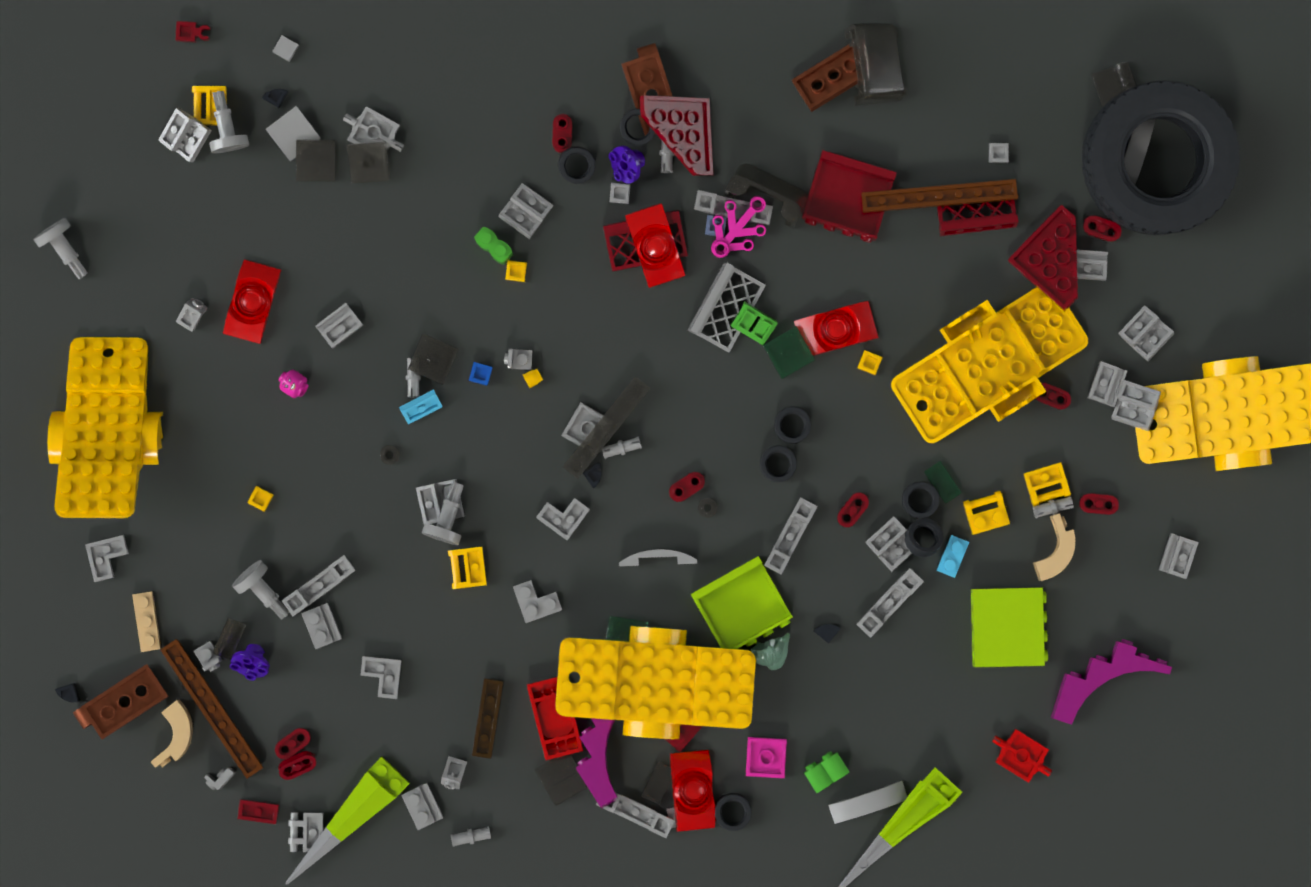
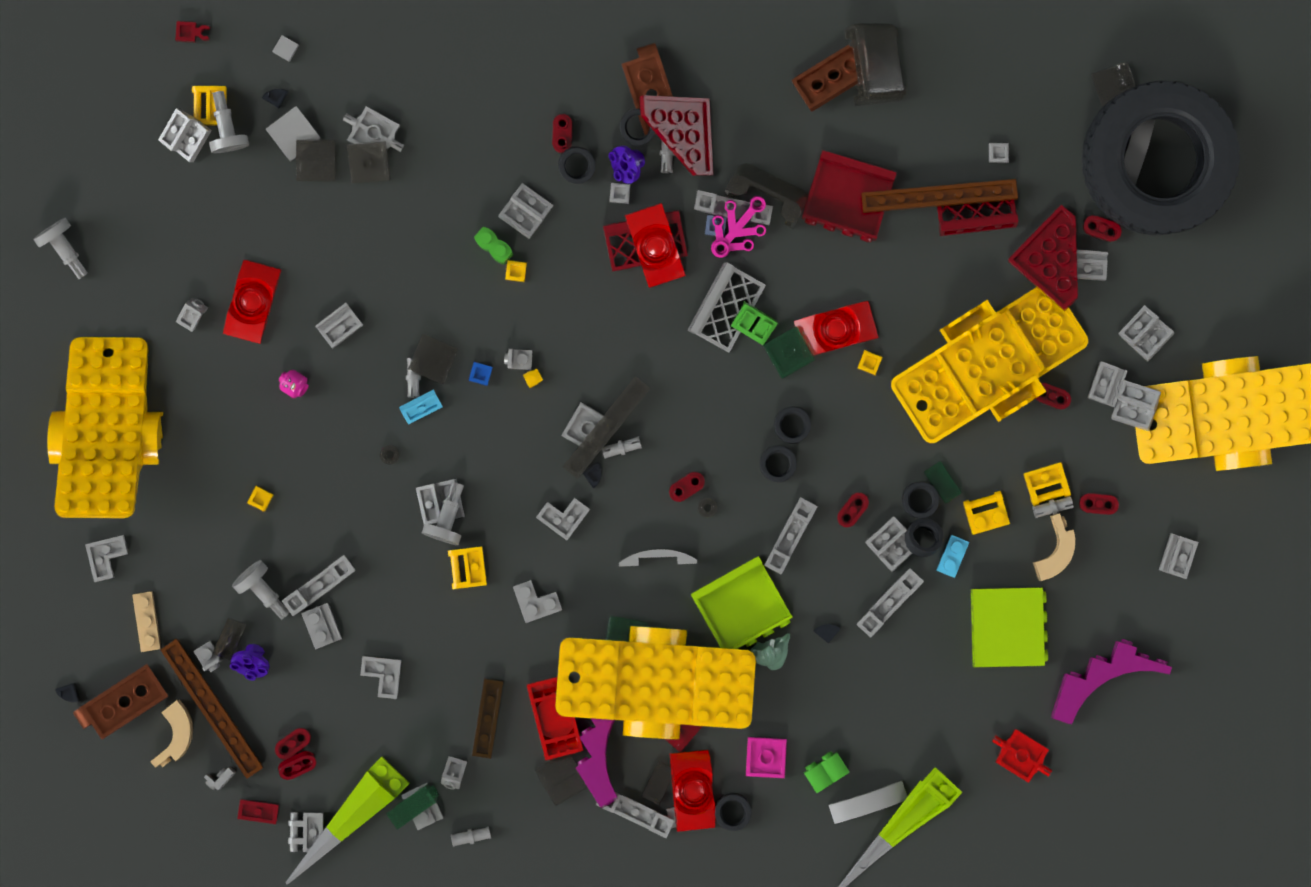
(413, 806): none -> clear green window

